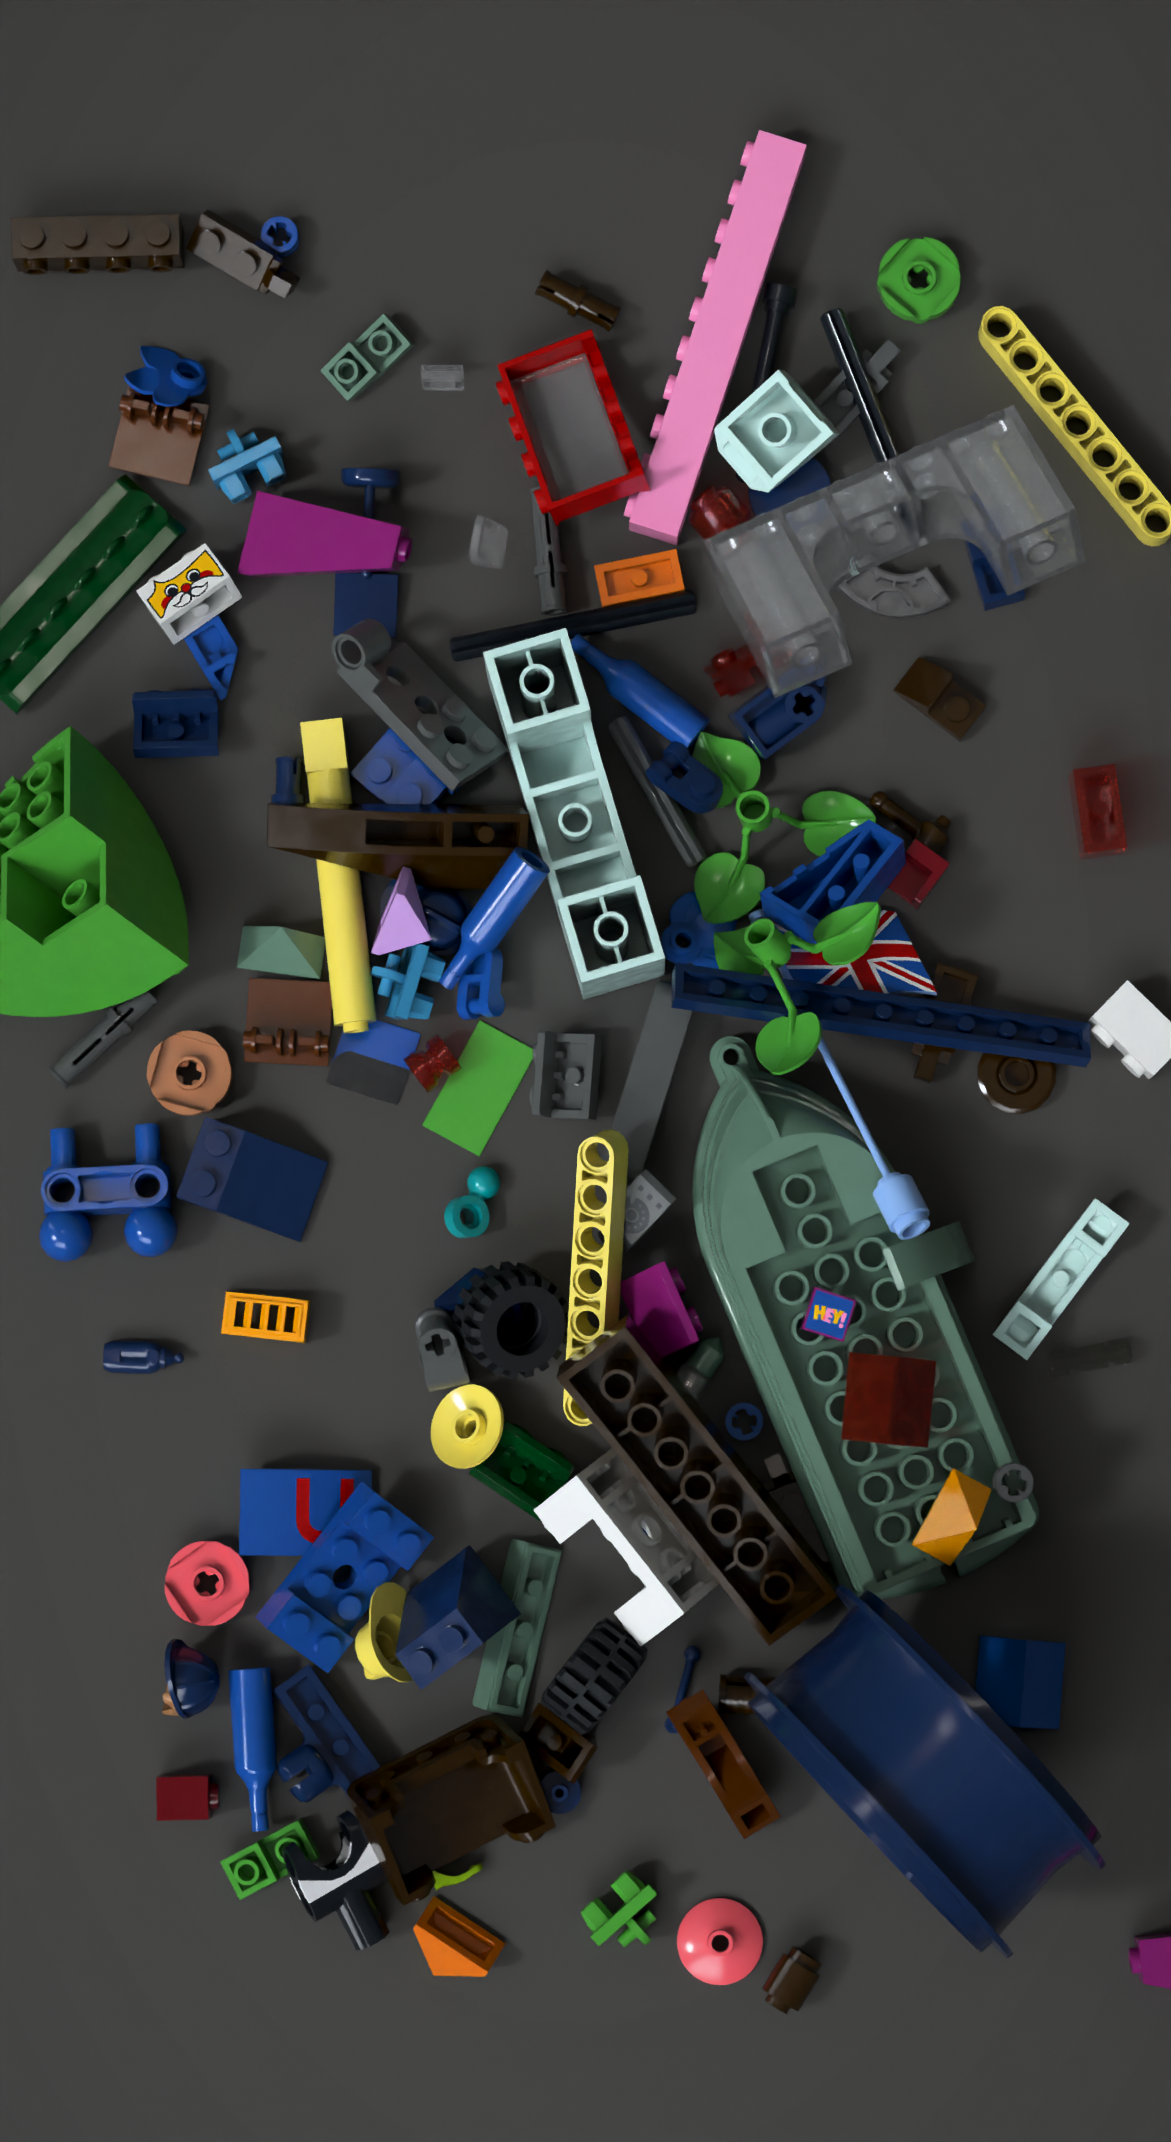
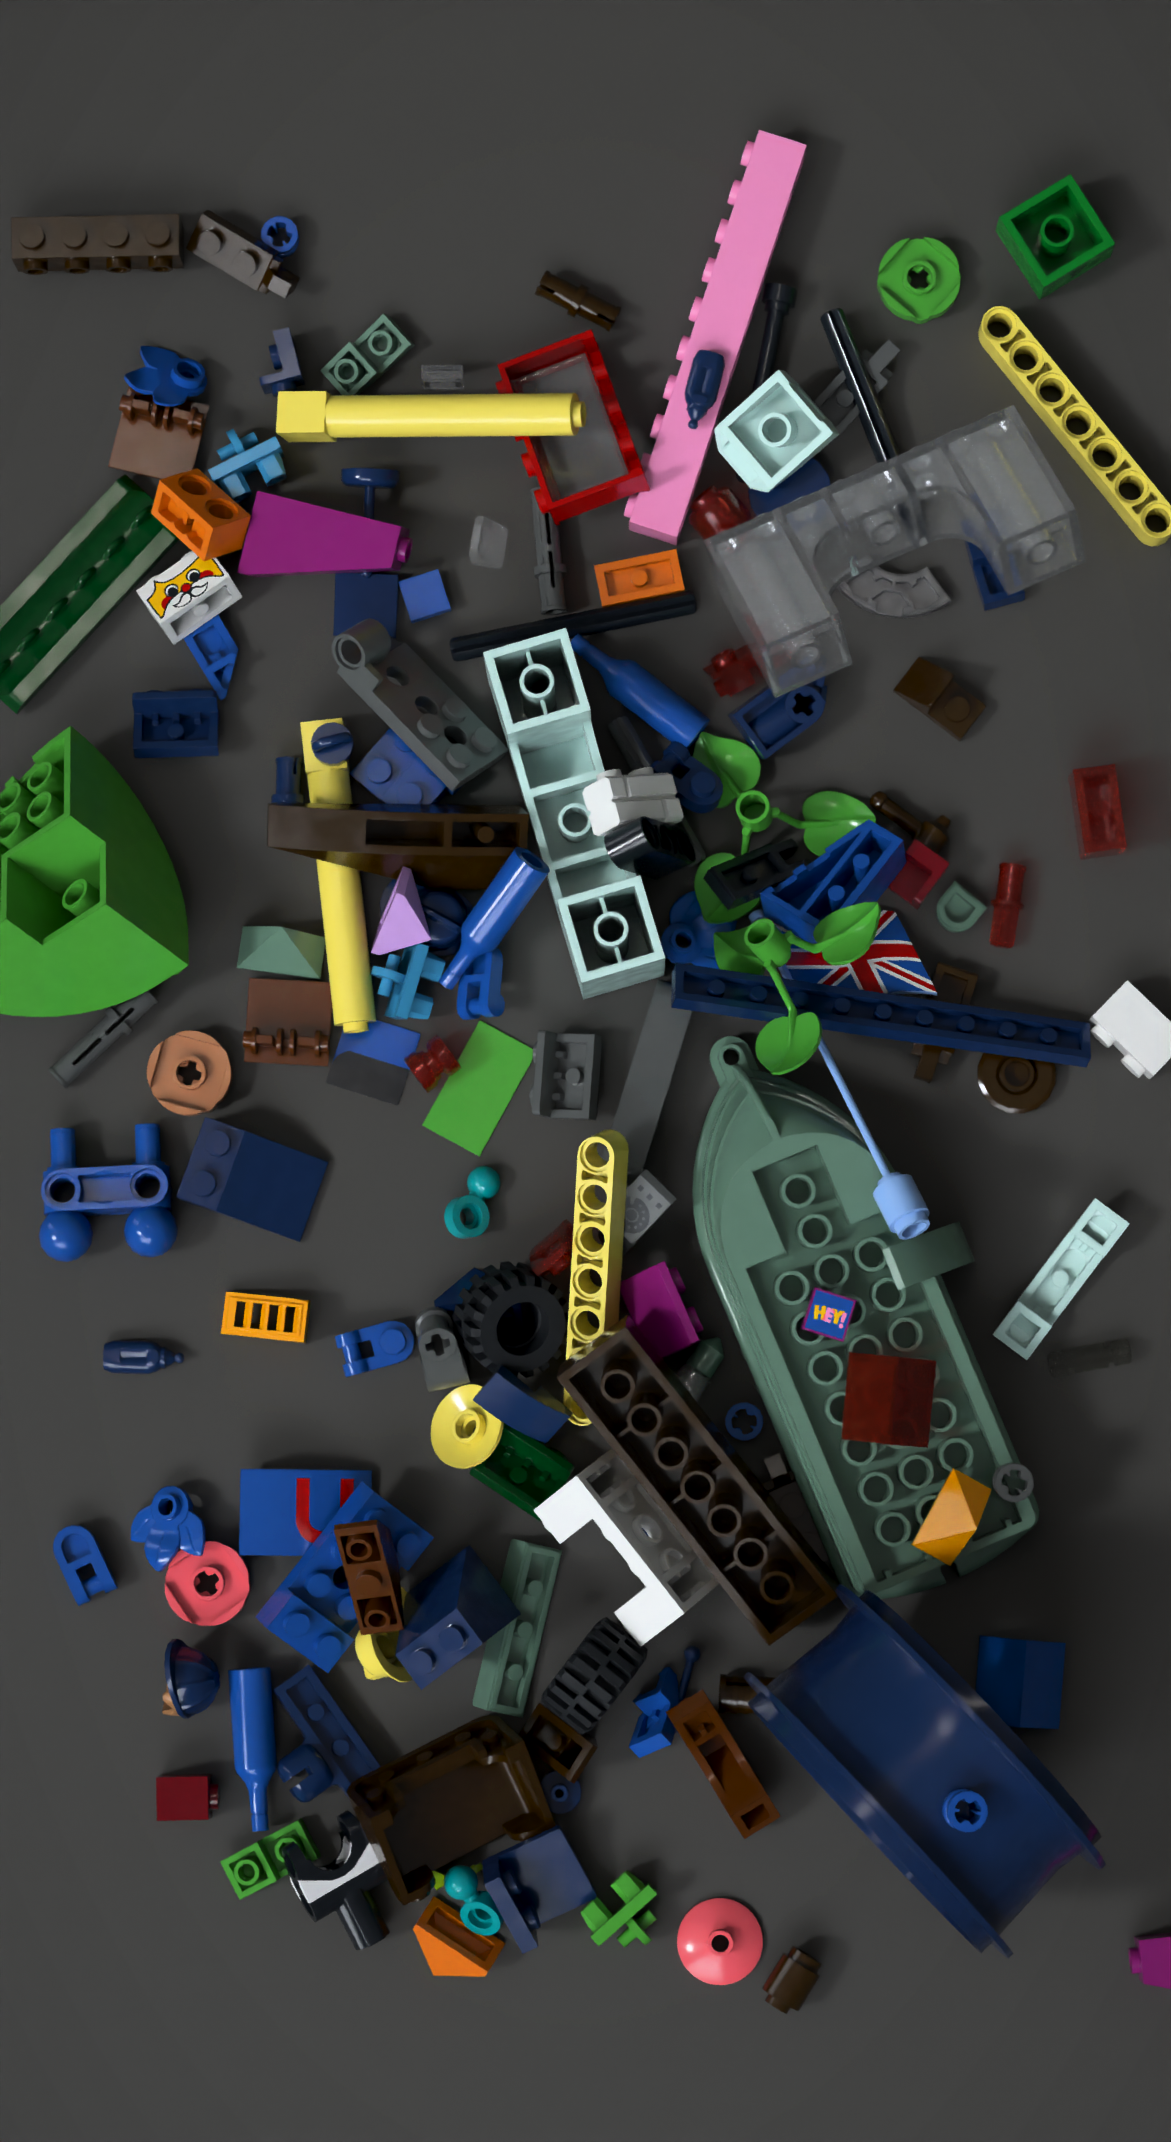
(76, 1548): none -> blue plate
(168, 1532): none -> blue plate
(200, 514): none -> orange brick
(283, 357): none -> dark blue bracket
(325, 417): none -> light yellow brick
(332, 744): none -> dark blue tile
(371, 1575): none -> reddish brown slope
(390, 1342): none -> blue plate
(424, 596): none -> blue tile
(479, 1909): none -> teal plate
(518, 1406): none -> dark blue slope
(536, 1883): none -> dark blue bracket
(553, 1251): none -> clear red slope
(624, 798): none -> white brick
(649, 848): none -> black beam
(654, 1726): none -> blue slope
(703, 384): none -> dark blue piece
(751, 873): none -> black hinge
(958, 909): none -> sand green tile
(961, 1824): none -> blue bush
(1007, 905): none -> clear red axle
(1055, 236): none -> green brick

